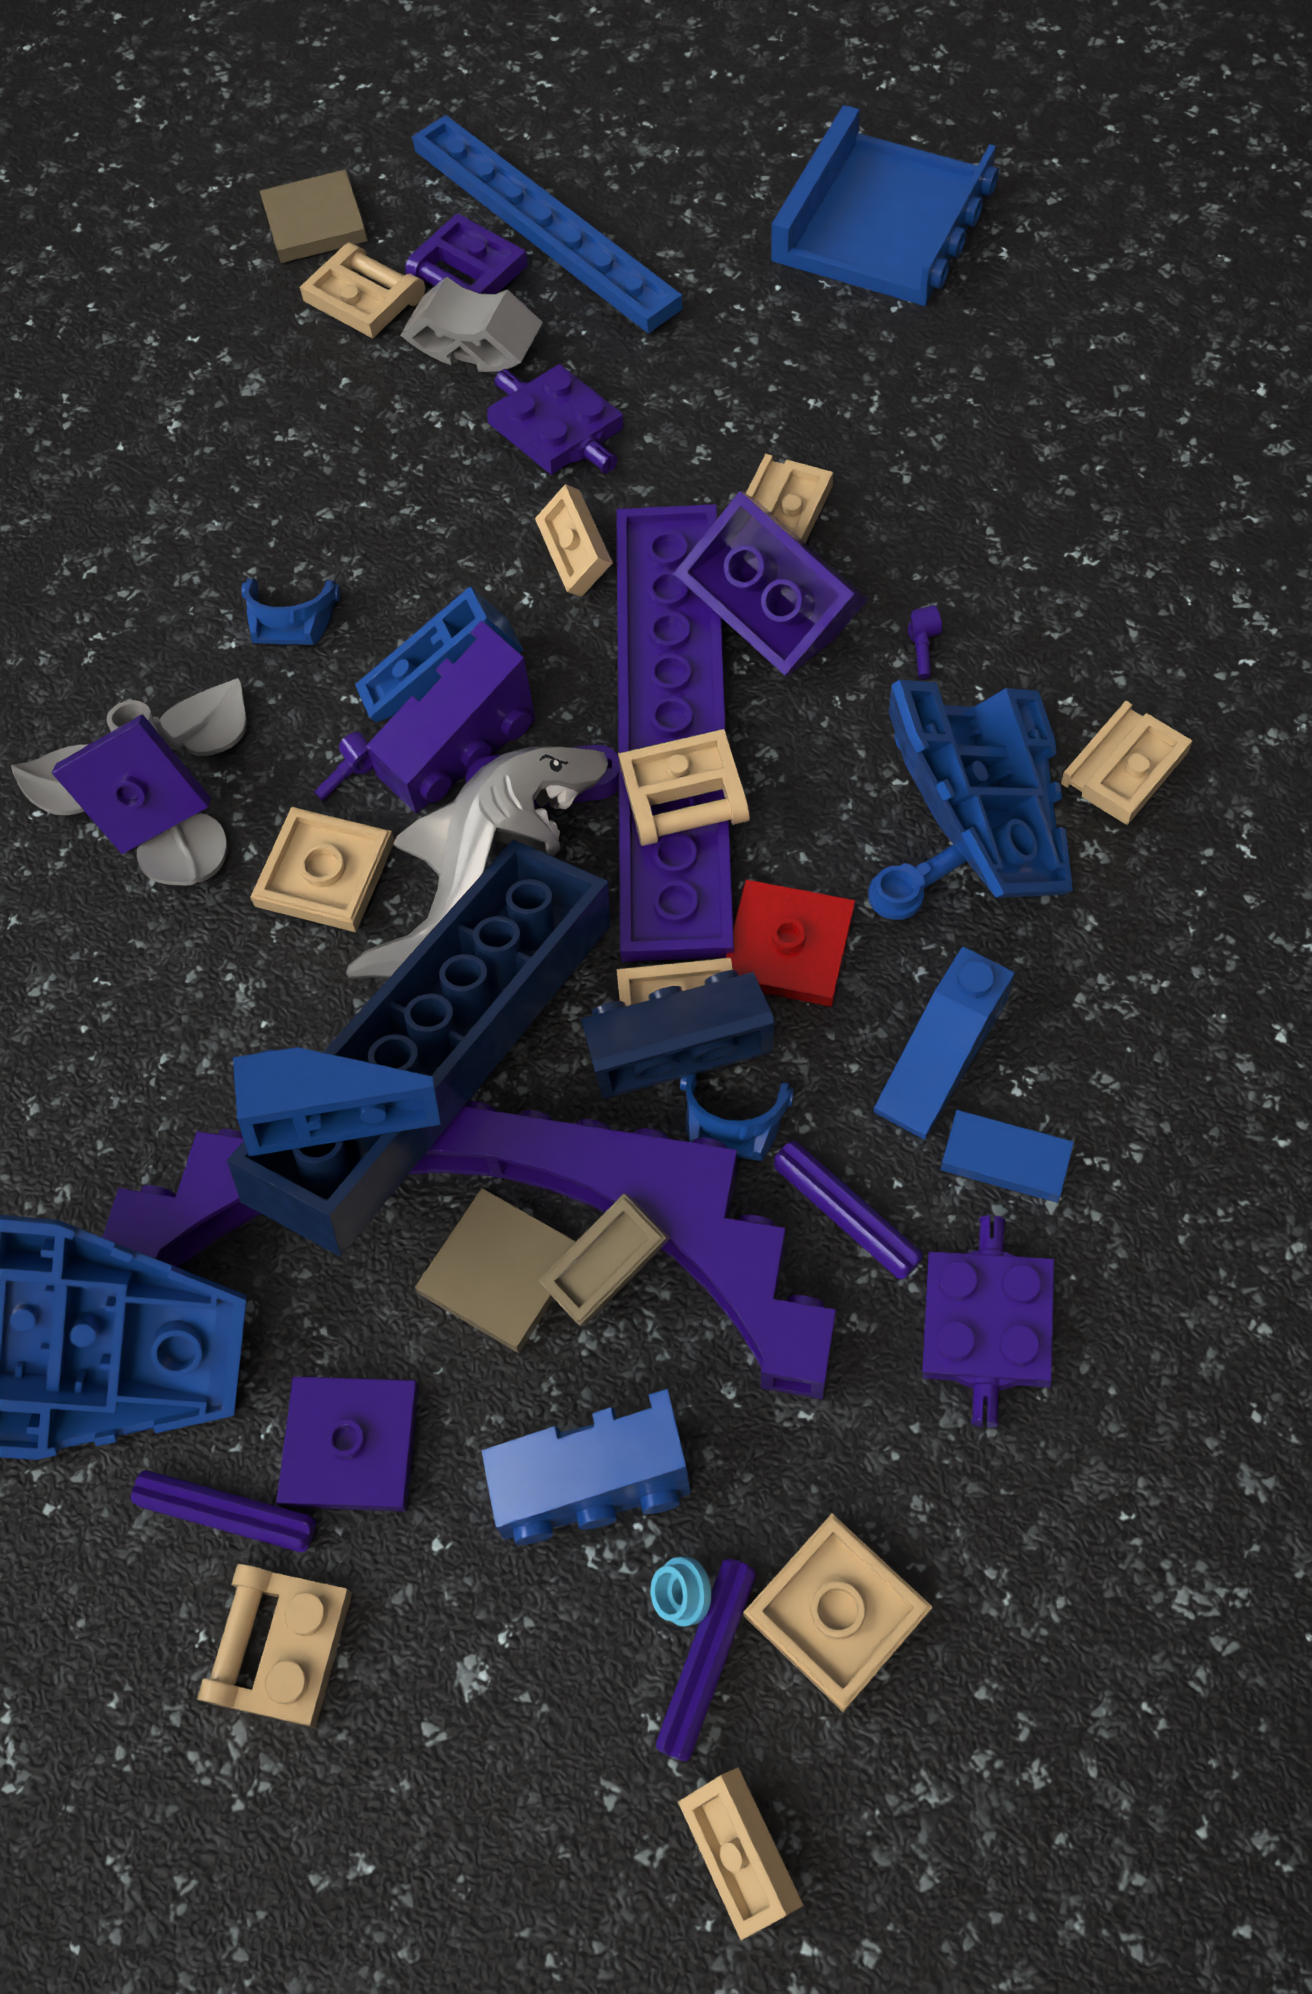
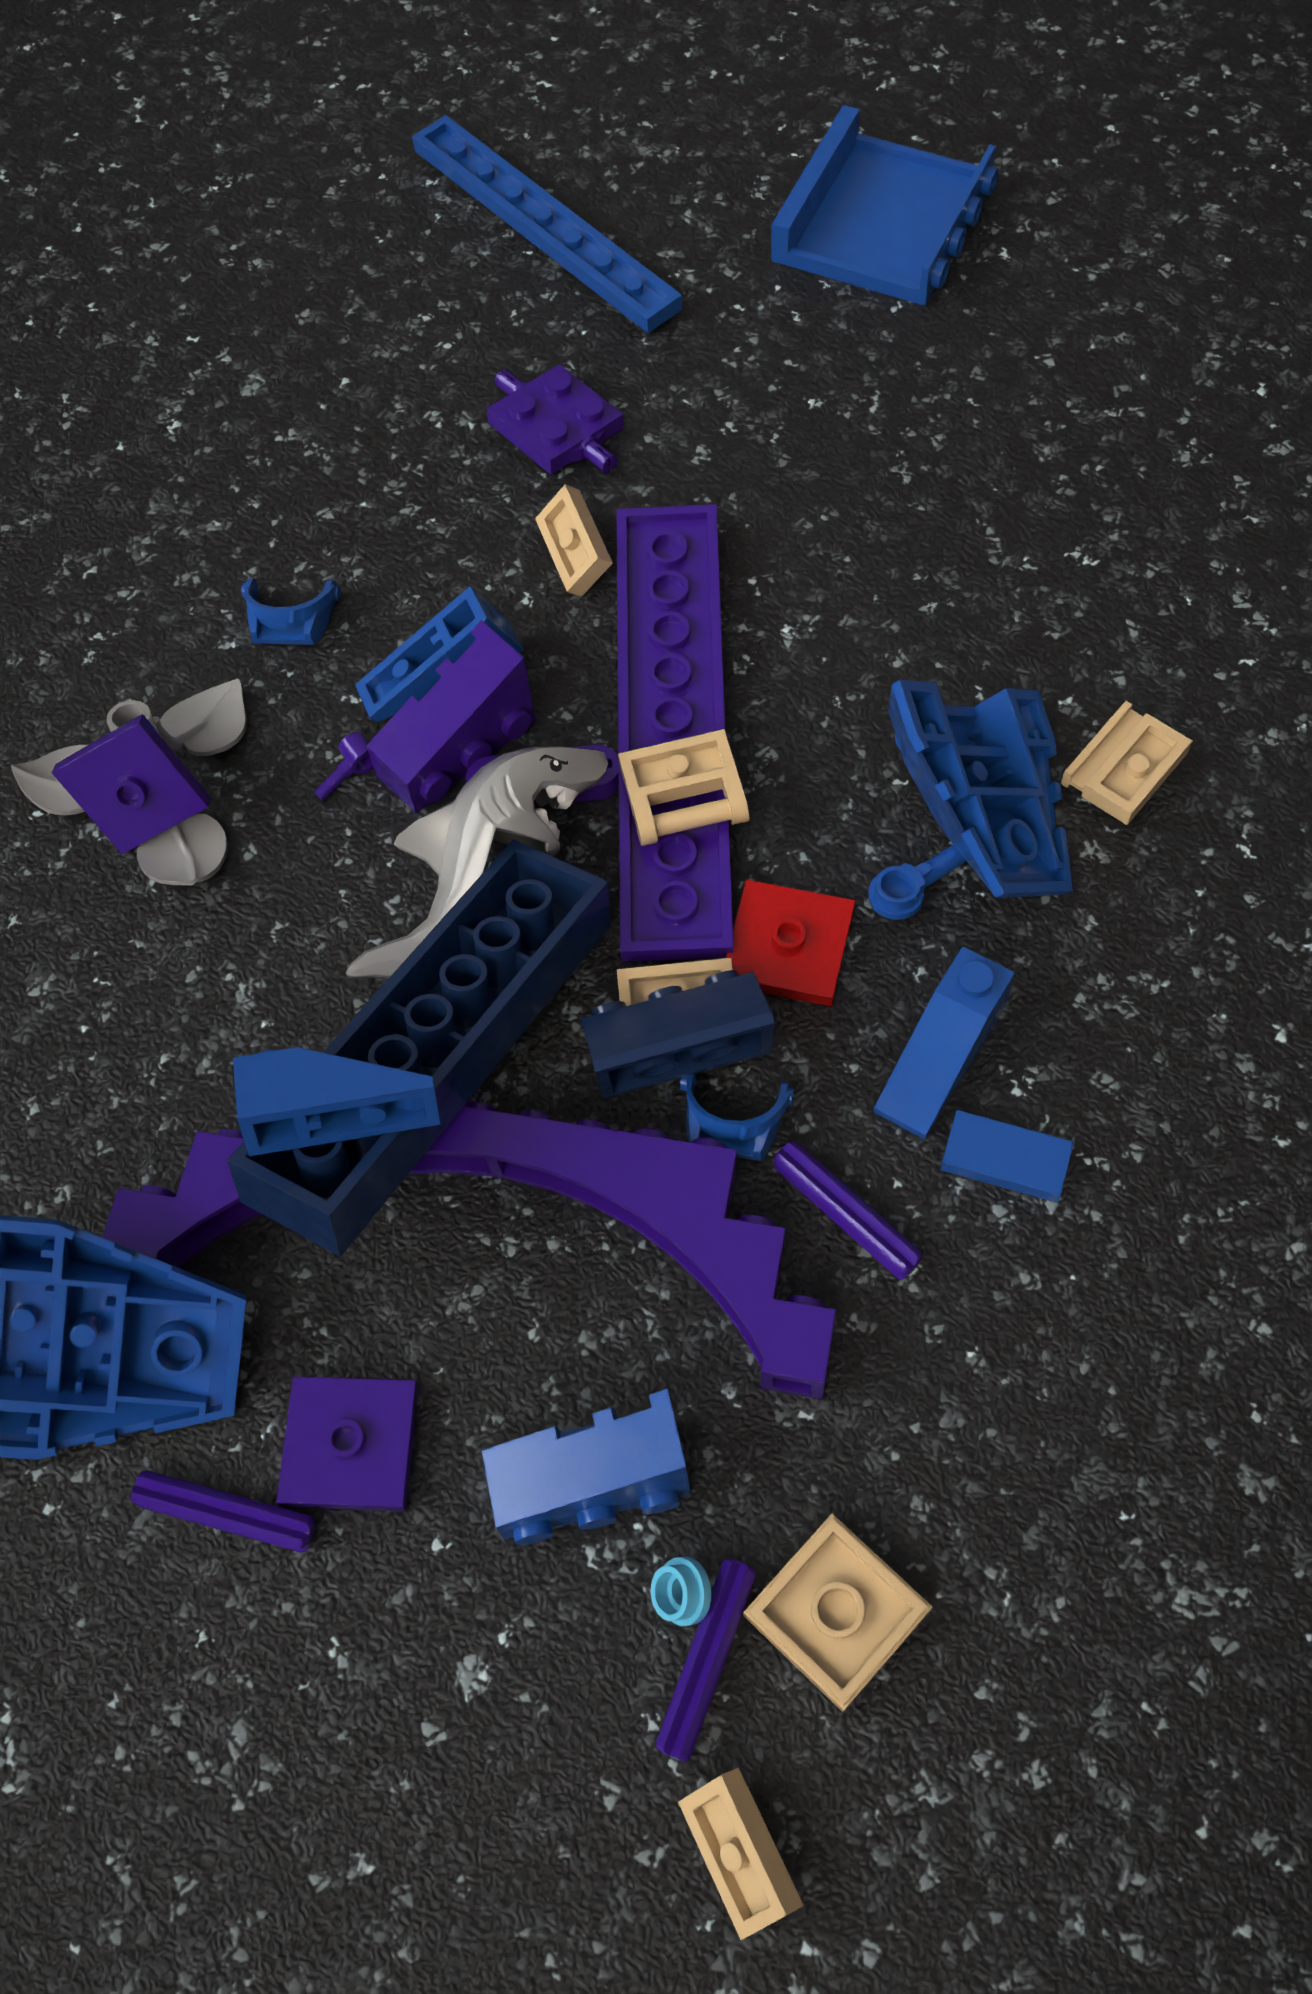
(296, 1652): tan plate -> none
(313, 216): dark tan tile -> none
(323, 869): tan plate -> none
(356, 300): tan plate -> none
(471, 251): dark purple plate -> none
(472, 327): light grey brick -> none
(493, 1269): dark tan tile -> none
(604, 1259): dark tan tile -> none
(769, 584): dark purple slope -> none
(792, 492): tan plate -> none
(924, 624): dark purple hand -> none
(988, 1320): dark purple plate -> none

